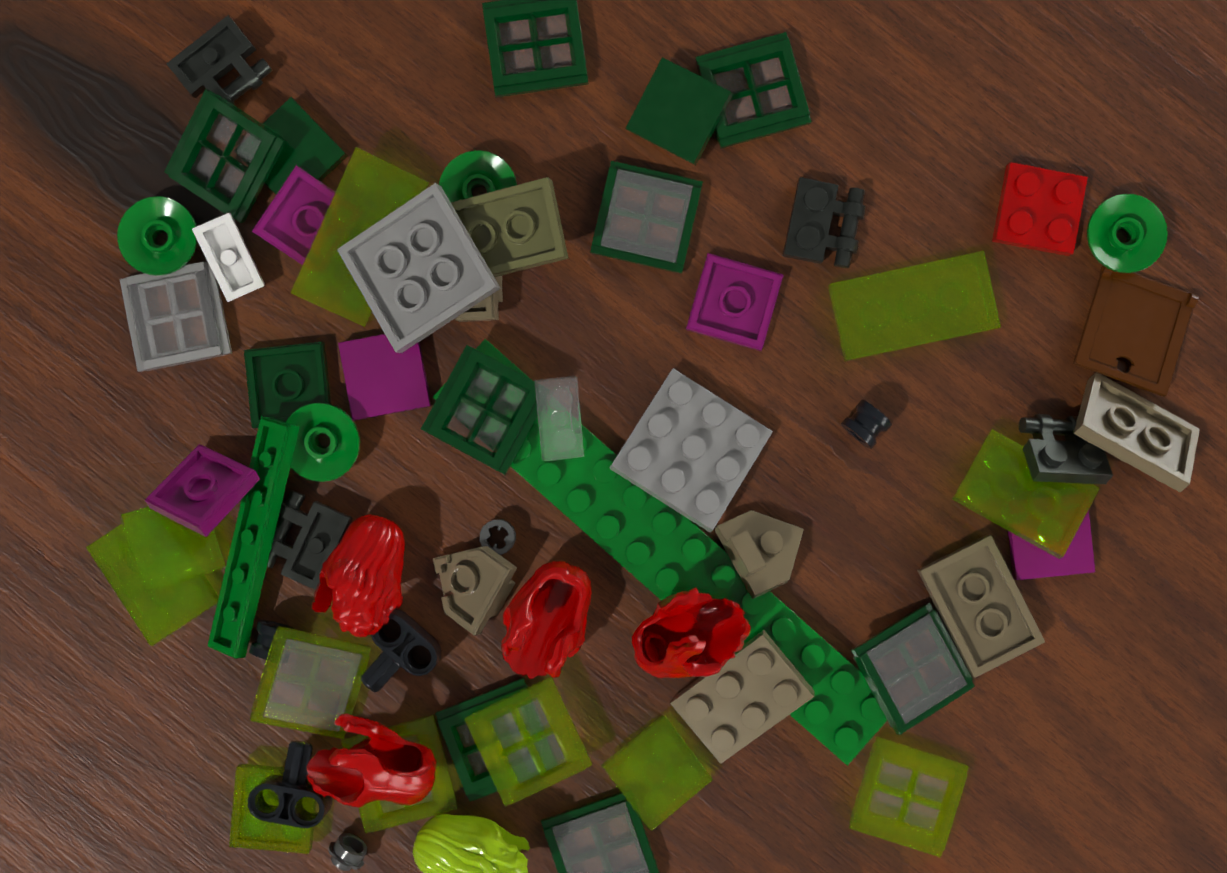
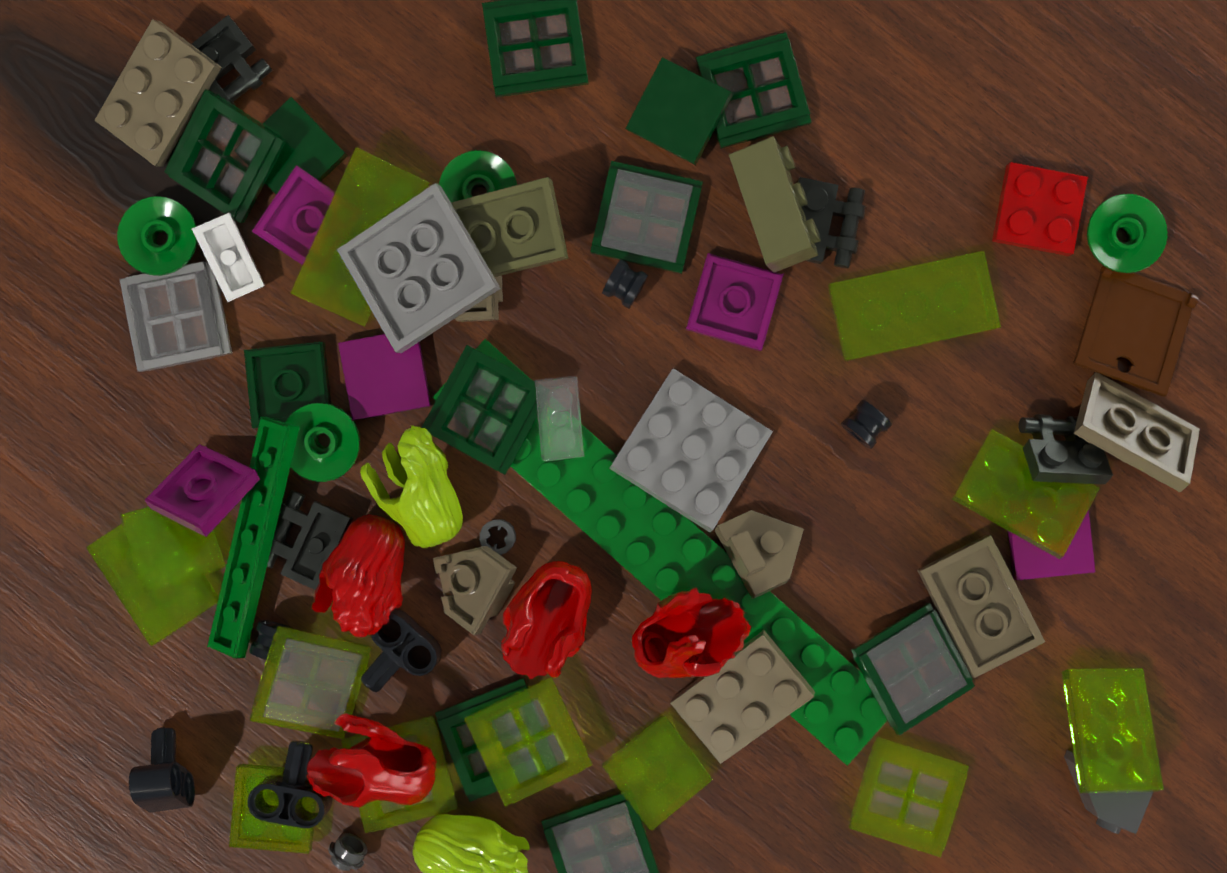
(157, 93): none -> dark tan plate
(164, 782): none -> black beam
(428, 500): none -> lime hair
(625, 284): none -> black wheel
(775, 204): none -> olive brick
(1112, 730): none -> clear neon green plate
(1112, 809): none -> dark grey slope

